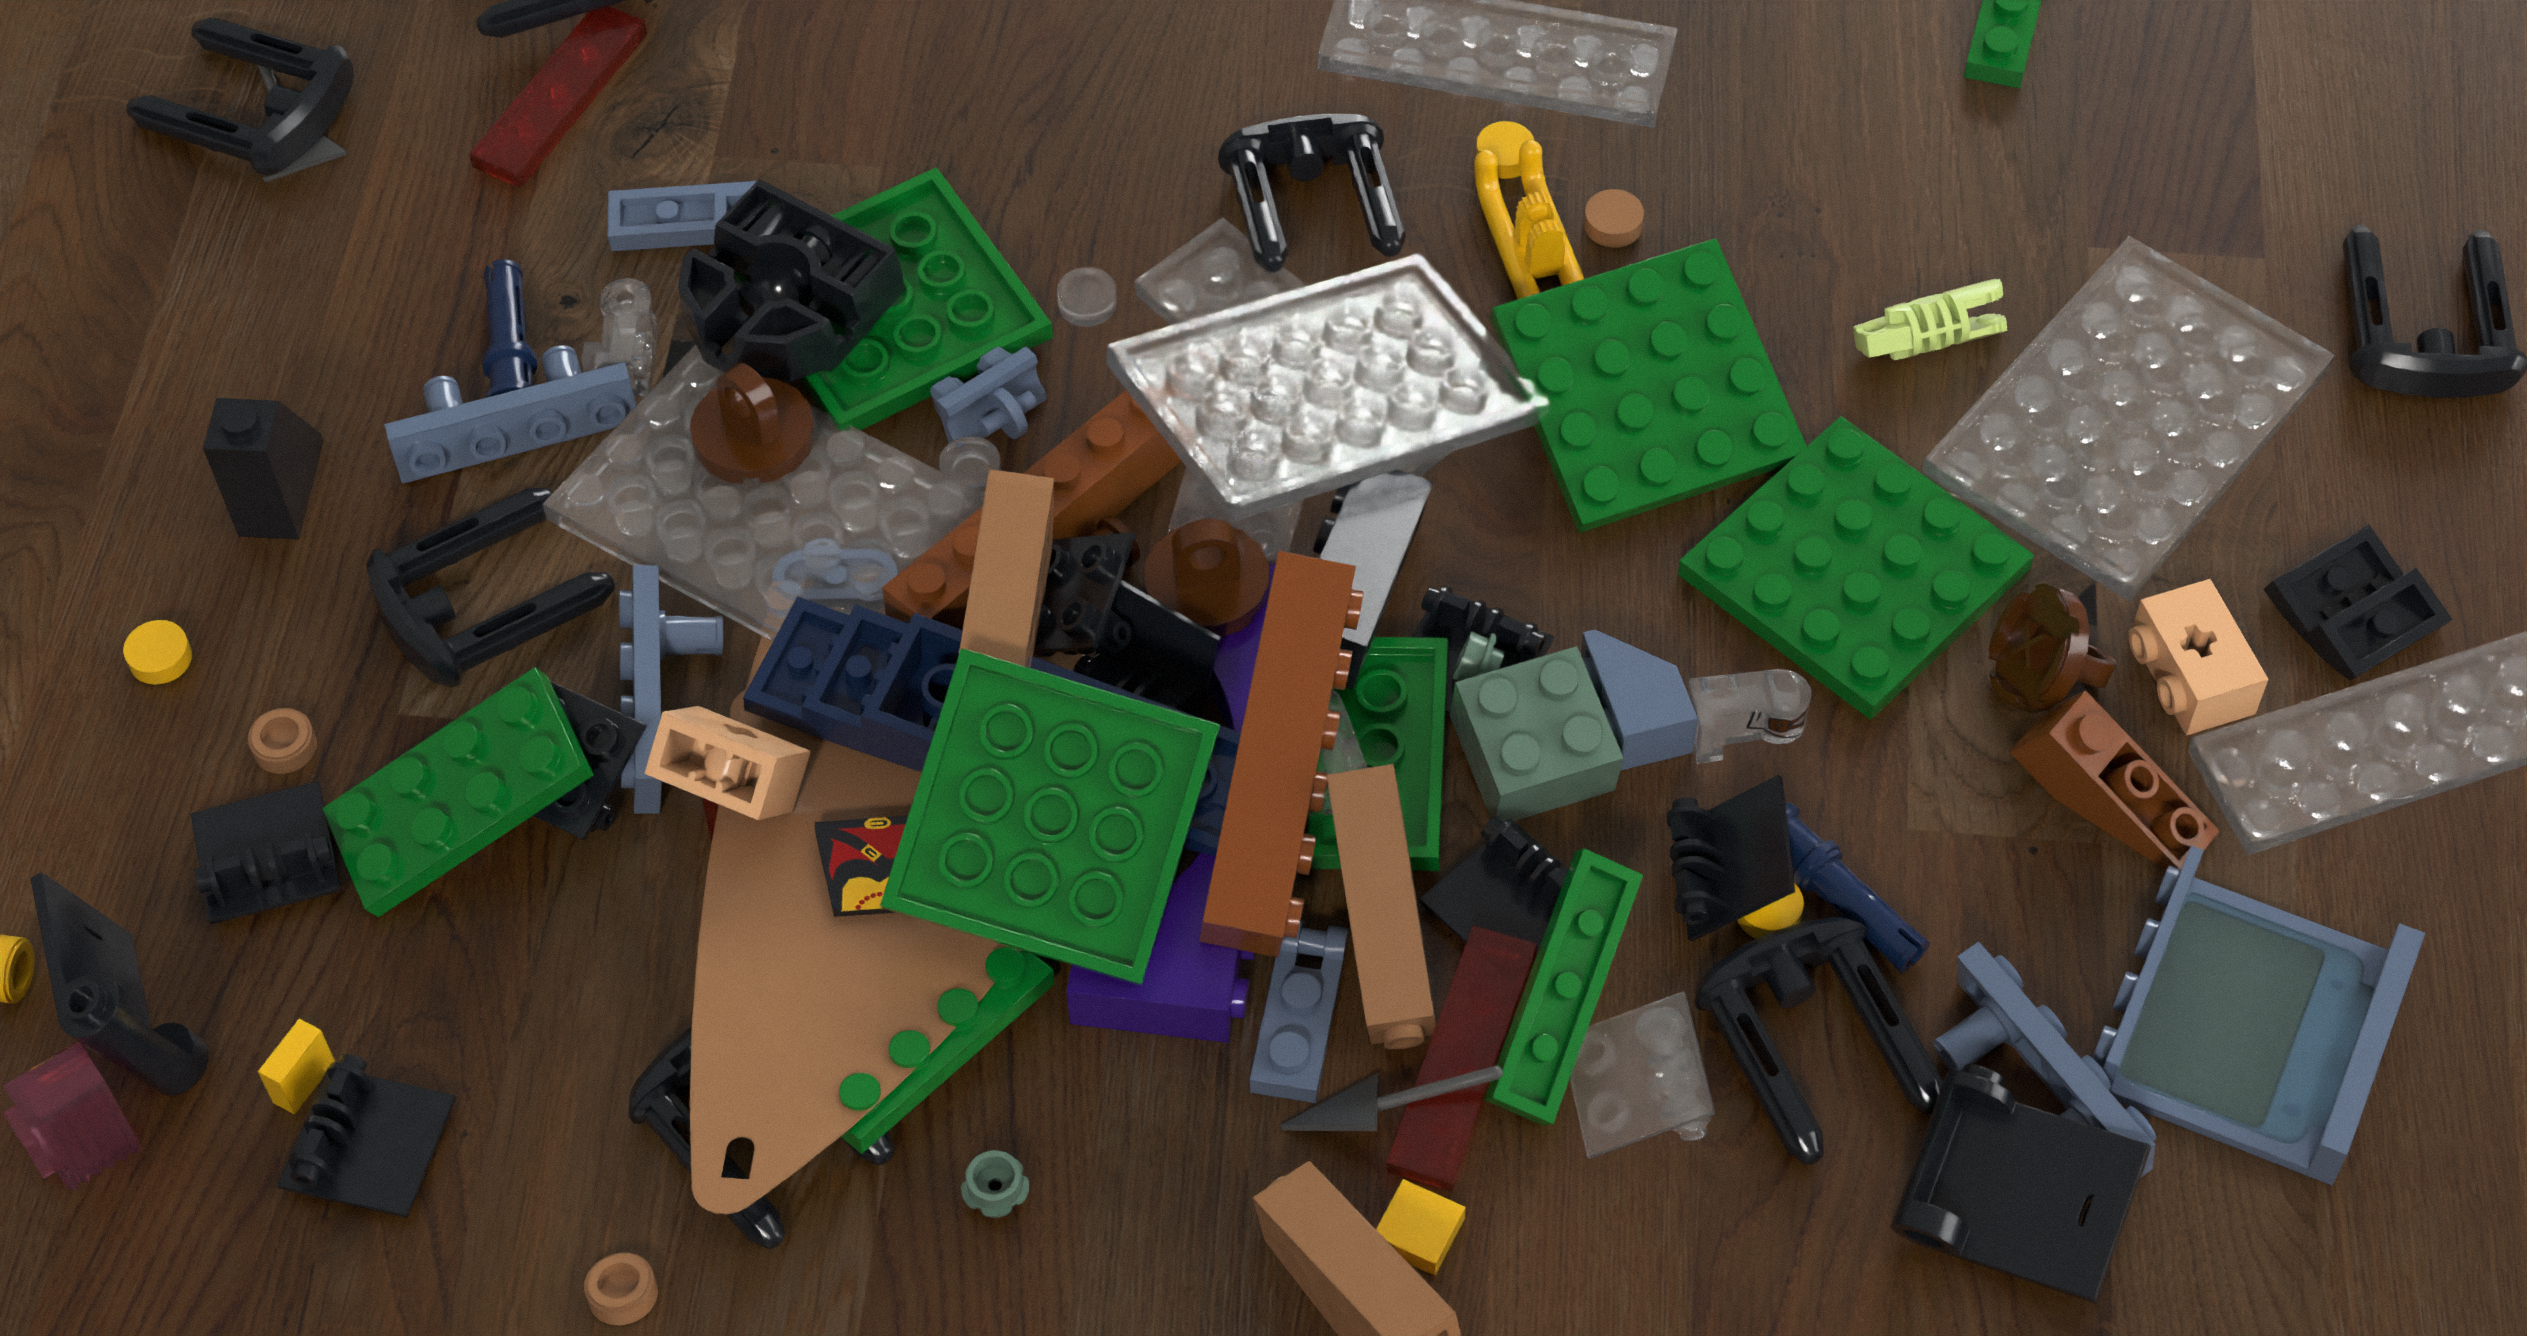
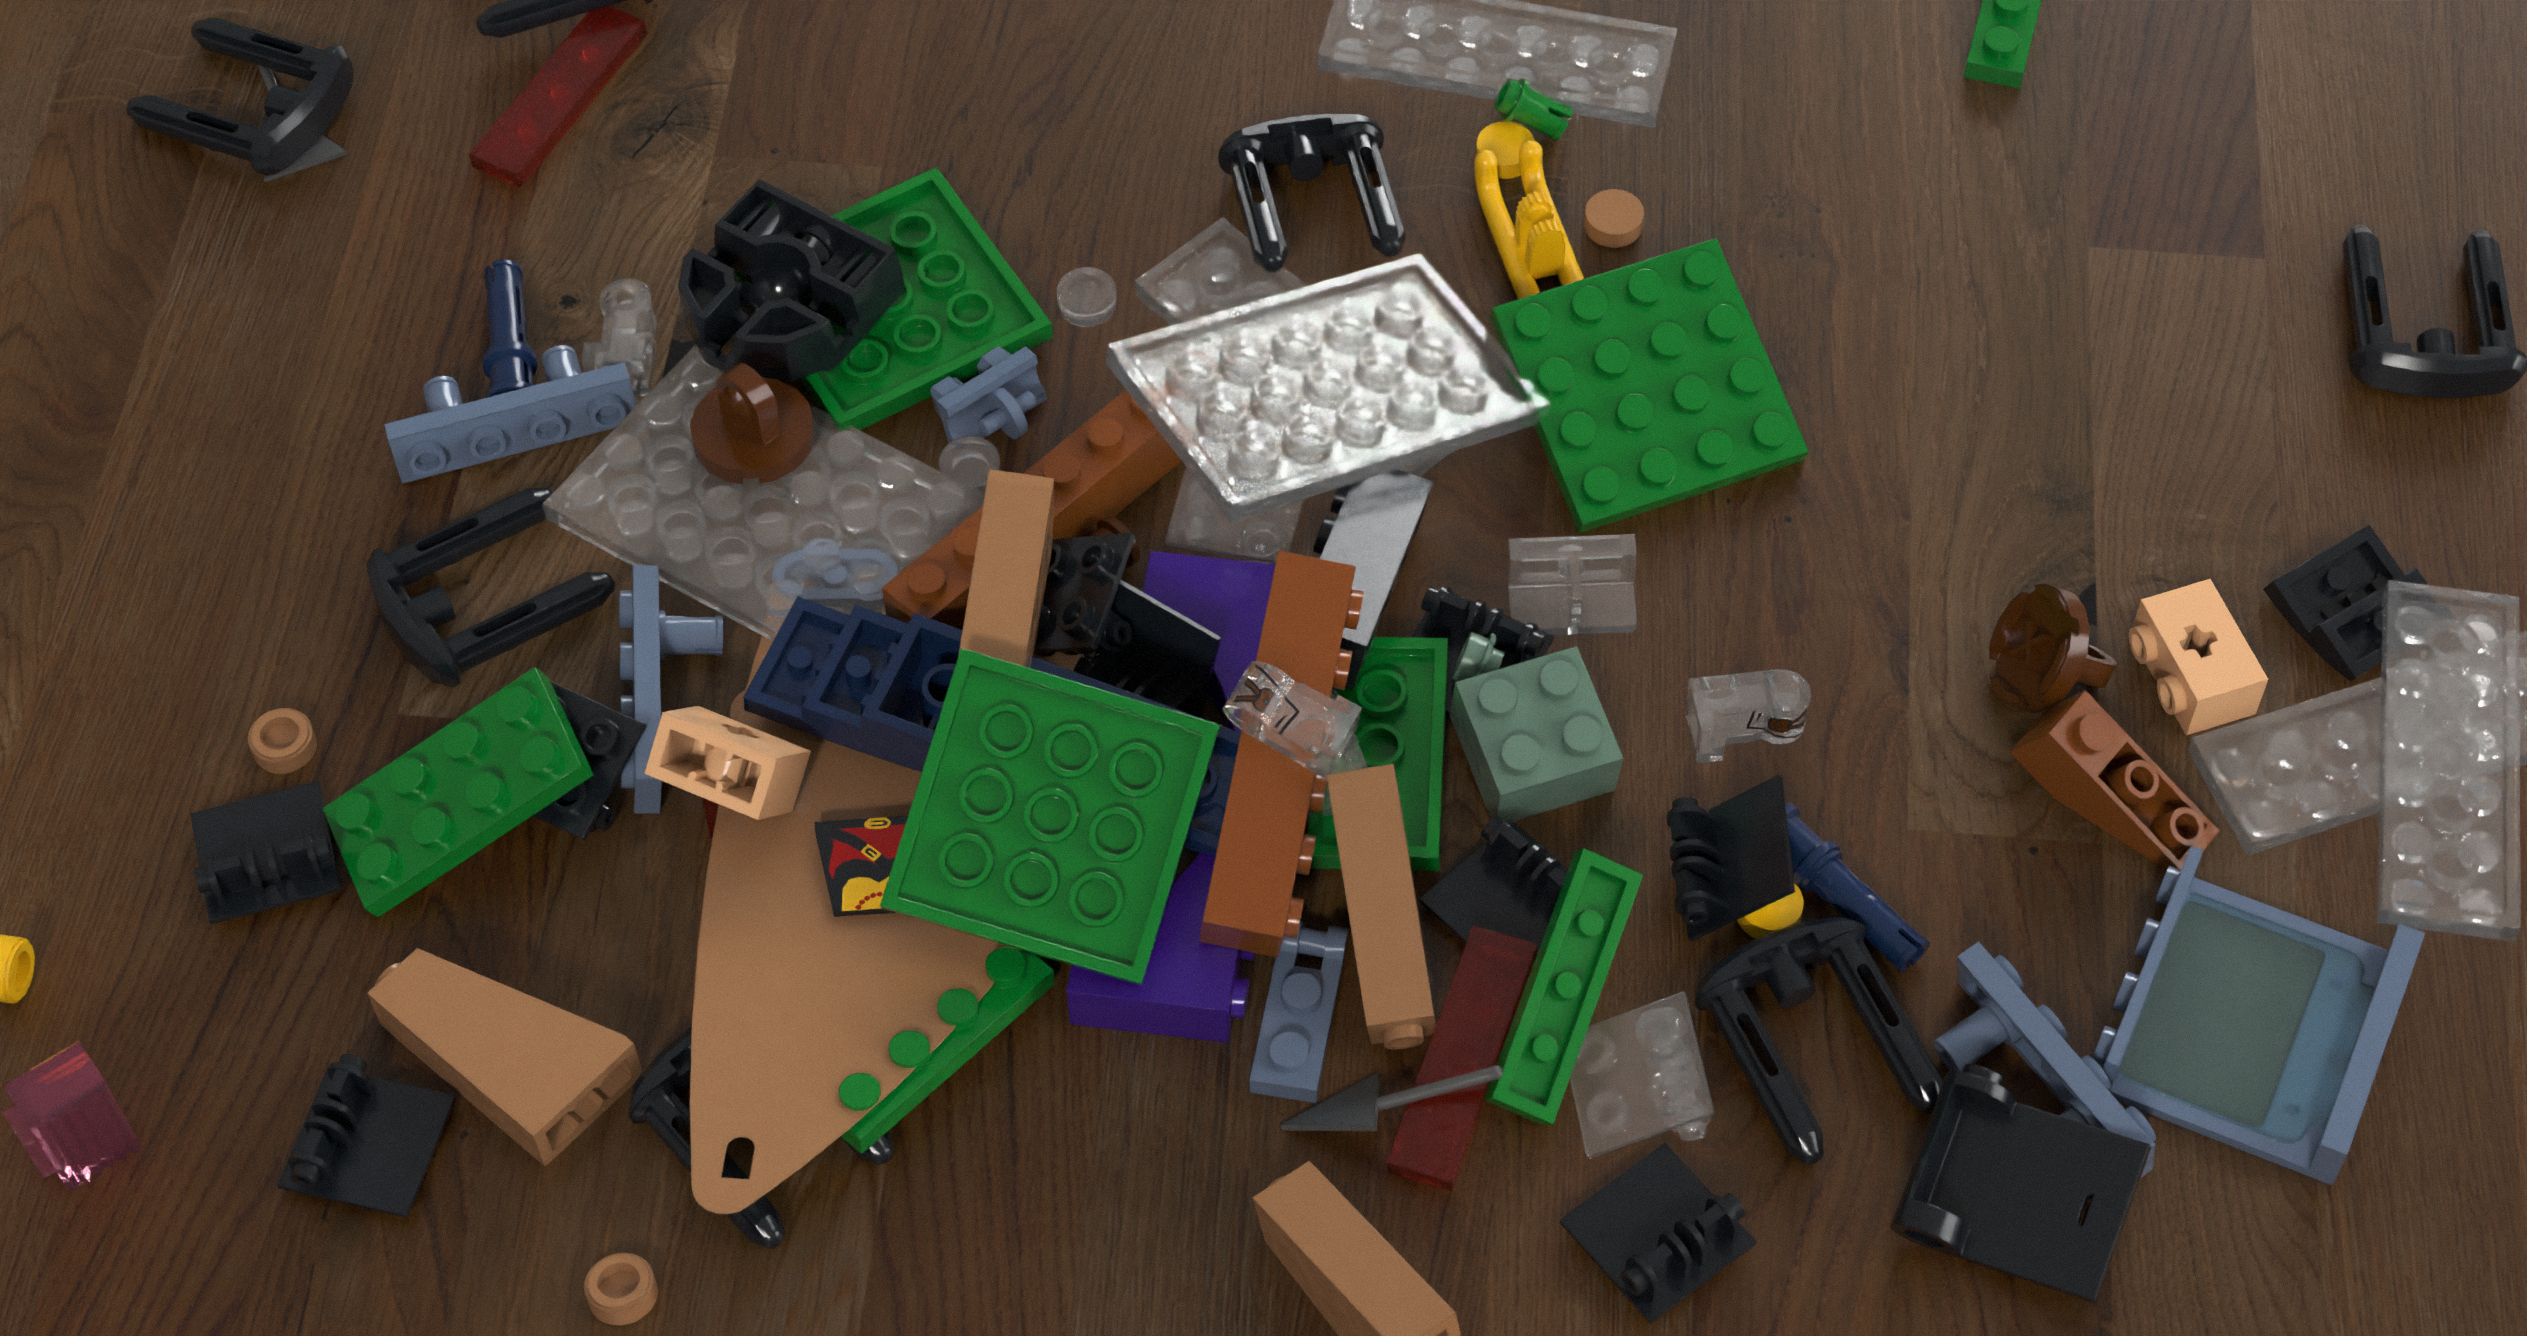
(103, 995): black door -> none
(157, 652): yellow tile -> none
(262, 465): black slope -> none
(296, 1066): yellow tile -> none
(506, 1052): none -> medium nougat slope
(669, 215): sand blue plate -> none
(993, 1167): sand green plate -> none
(1209, 575): reddish brown tile -> none
(1292, 717): none -> clear leg
(1421, 1225): yellow tile -> none
(1532, 108): none -> green pin
(1573, 583): none -> clear panel
(1640, 699): sand blue slope -> none
(1659, 1232): none -> black hinge
(1855, 566): green plate -> none
(1931, 322): yellowish green hinge -> none
(2128, 417): clear plate -> none
(2450, 761): none -> clear plate

